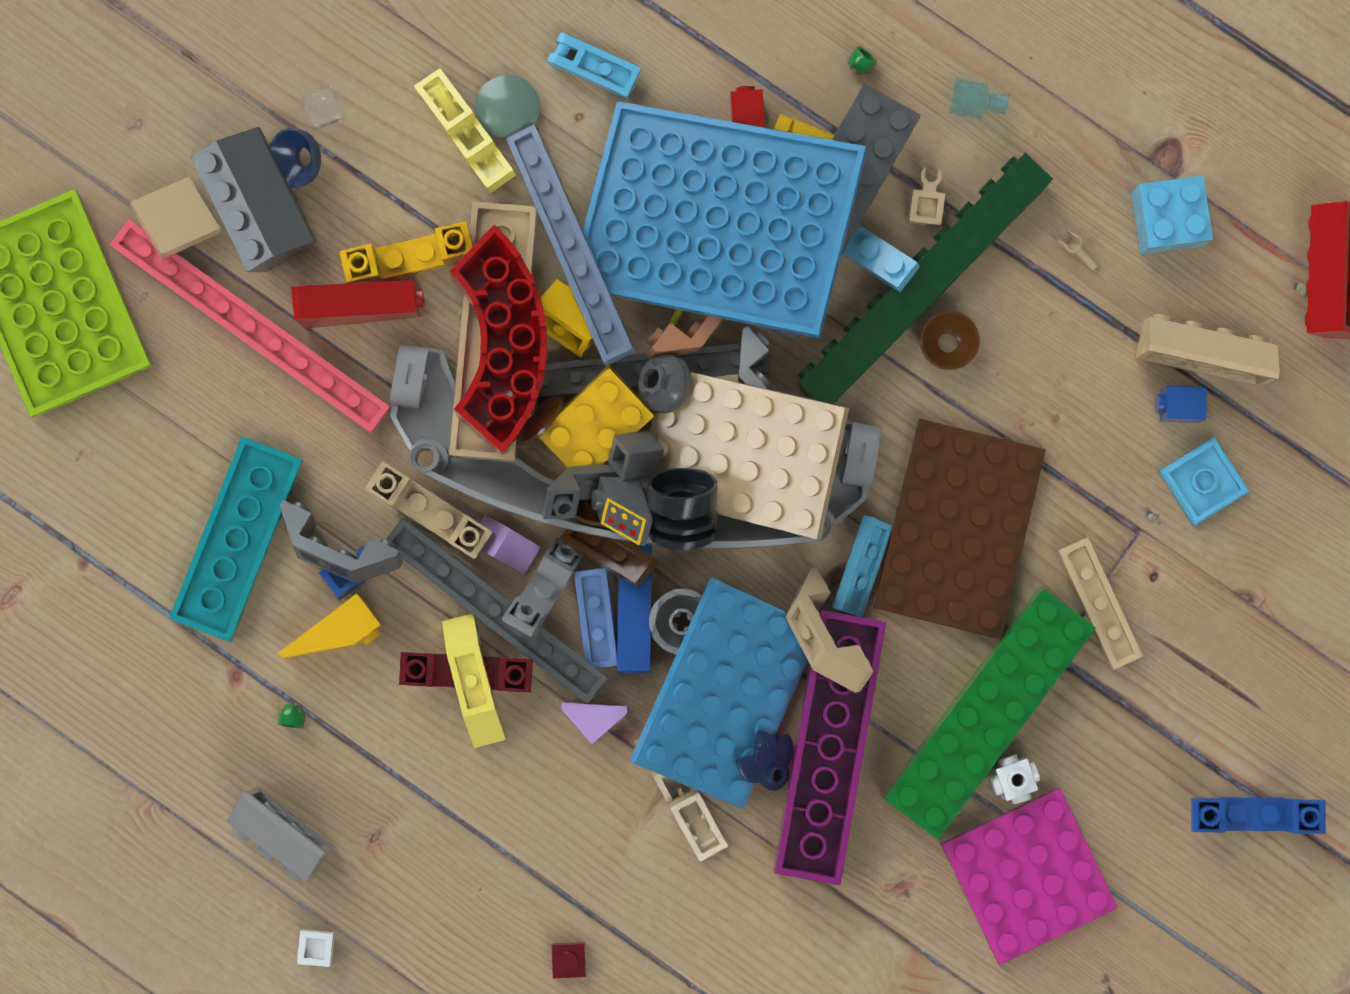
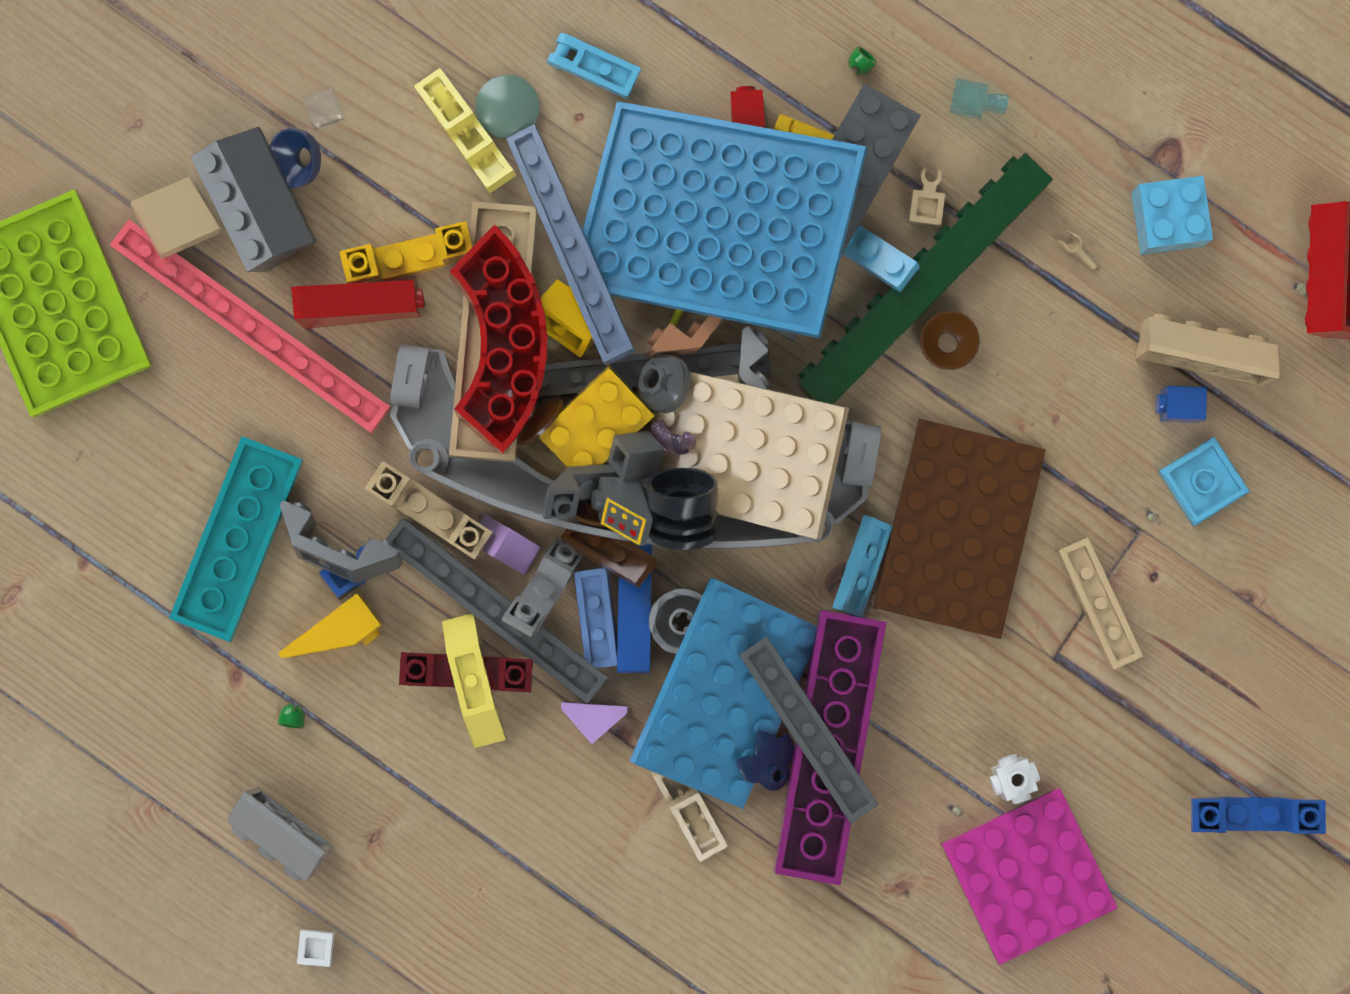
(568, 960): dark red plate -> none
(672, 442): none -> clear purple arm
(808, 730): none -> dark grey plate
(843, 665): tan slope -> none
(988, 712): green brick -> none

